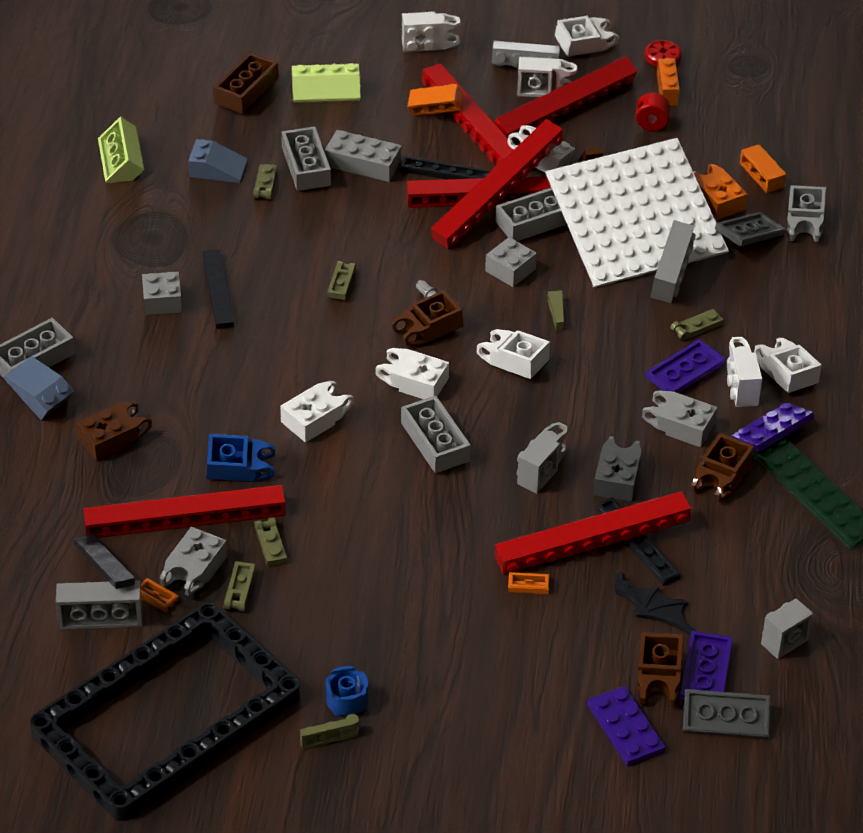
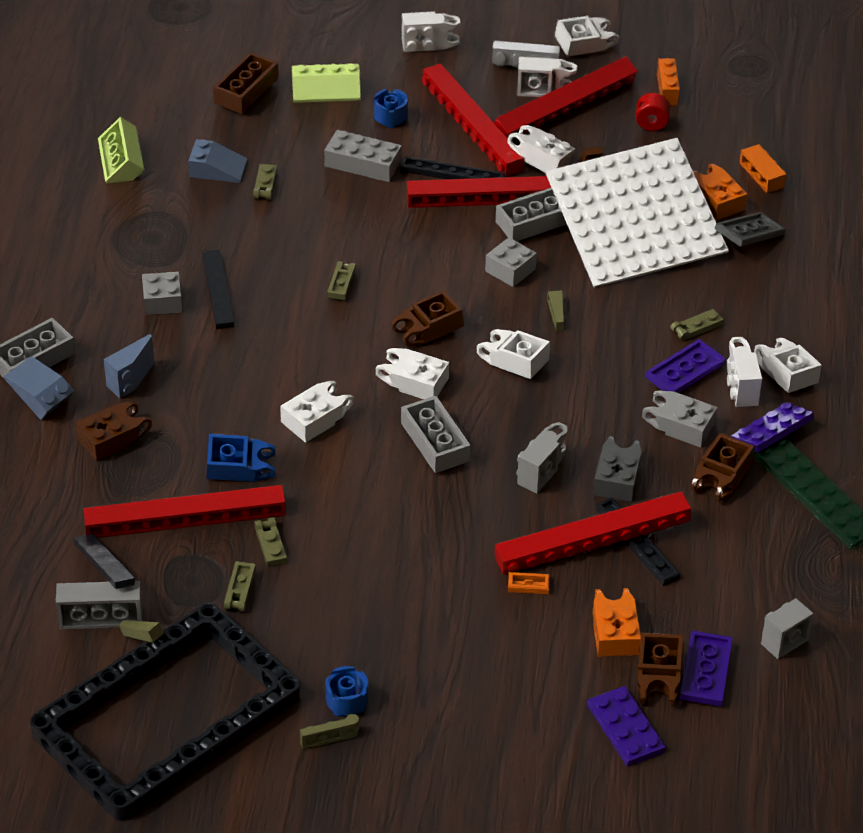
(129, 366): none -> sand blue slope
(141, 630): none -> olive piece
(154, 597): orange tile -> none
(194, 560): light grey brick -> none
(306, 158): light grey brick -> none
(390, 107): none -> blue brick
(425, 289): light grey axle -> none
(435, 99): orange brick -> none
(497, 183): red brick -> none
(616, 625): none -> orange brick
(653, 604): black animal -> none
(660, 50): red wheel -> none
(673, 262): light grey brick -> none
(726, 713): dark grey tile -> none
(806, 211): light grey brick -> none

